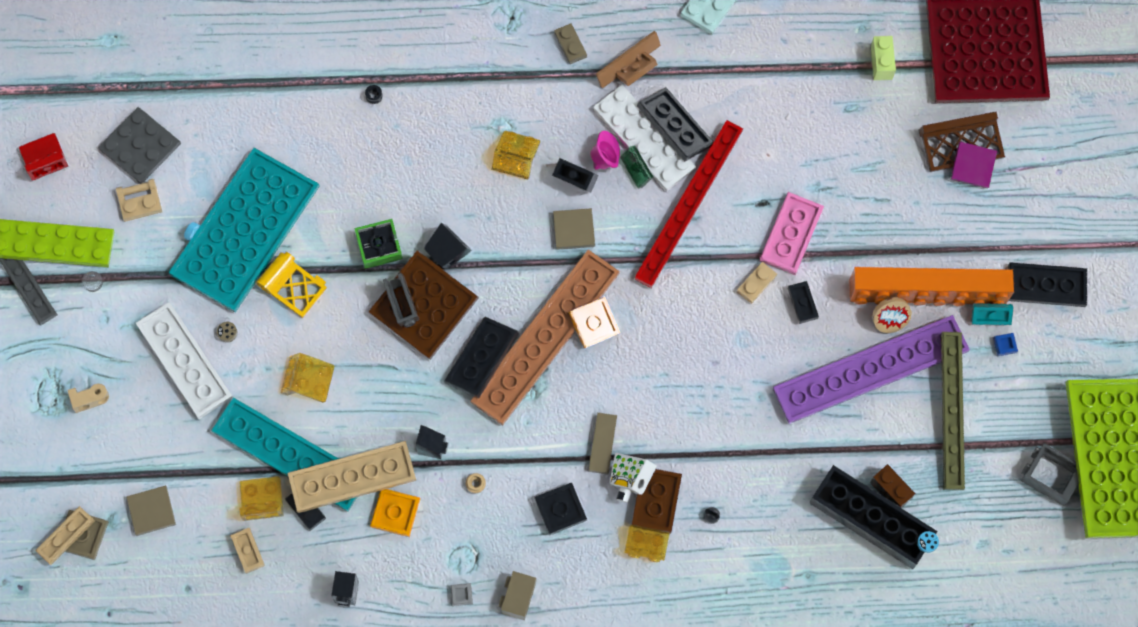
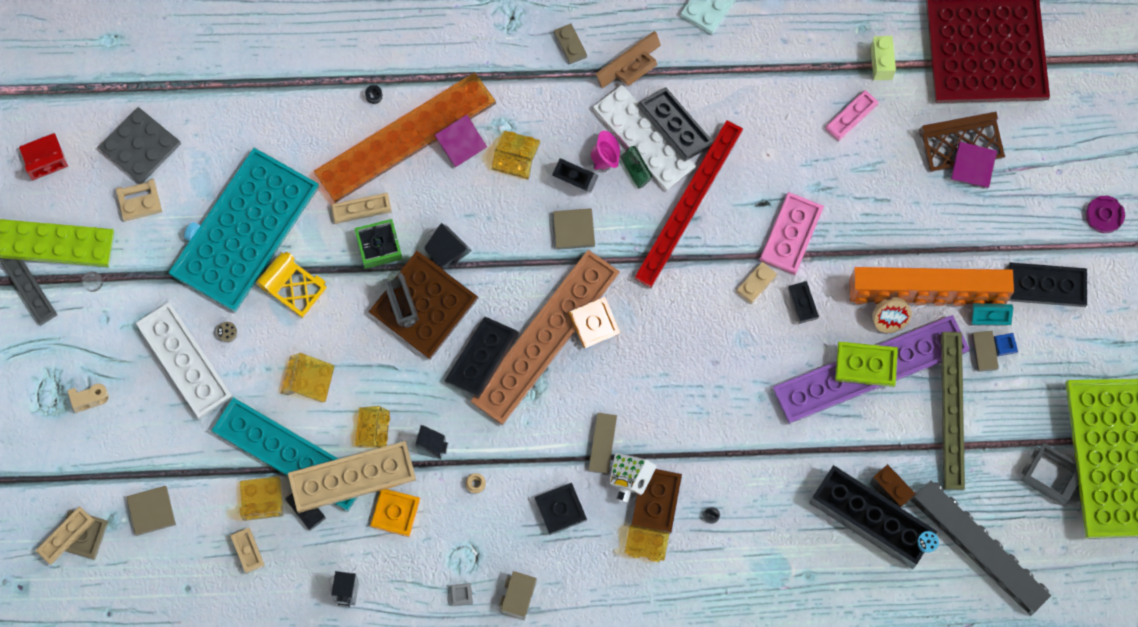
(361, 208): none -> tan tile
(372, 427): none -> clear yellow bracket
(403, 137): none -> clear orange plate
(460, 141): none -> magenta tile
(852, 115): none -> bright pink tile
(866, 364): none -> lime tile
(981, 548): none -> dark grey brick
(985, 351): none -> dark tan tile
(1105, 214): none -> magenta tile

